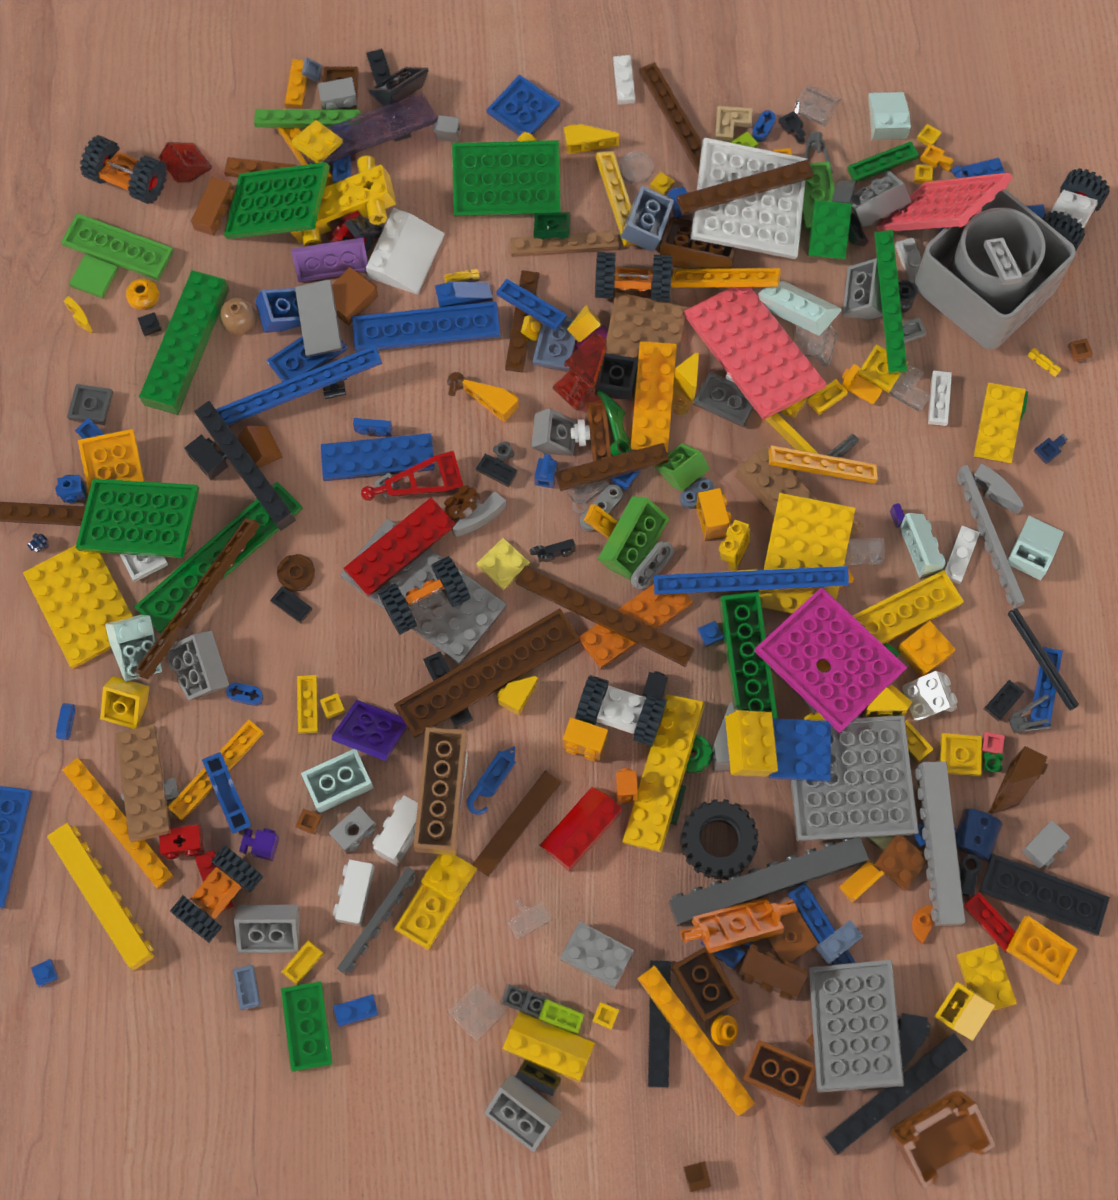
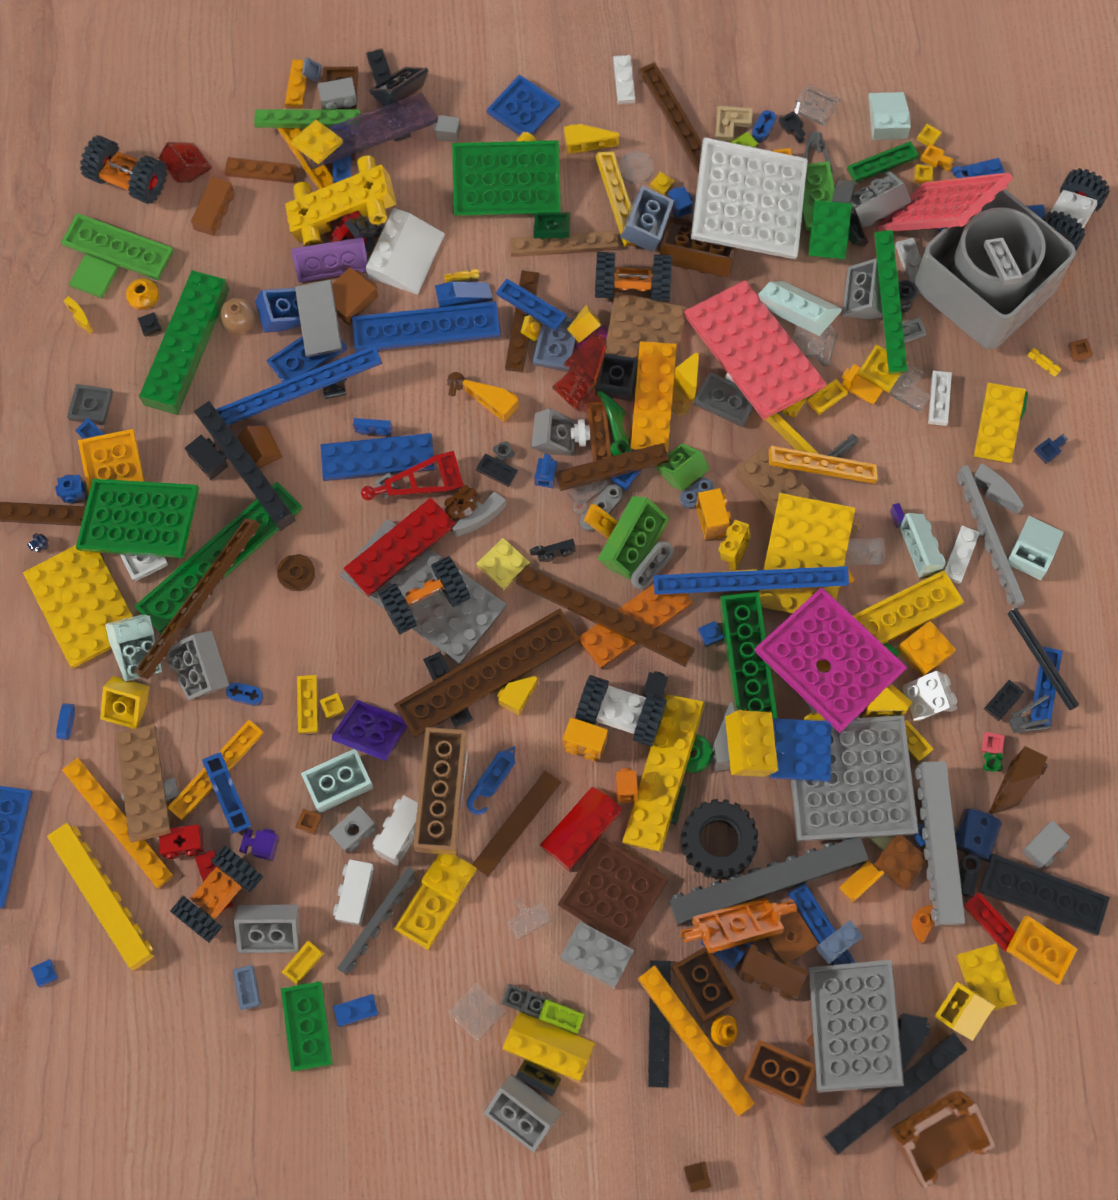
(277, 201): green plate -> none
(291, 604): black tile -> none
(605, 1016): yellow plate -> none
(613, 892): none -> copper plate
(726, 277): light orange plate -> none
(744, 187): reddish brown plate -> none
(961, 754): yellow plate -> none

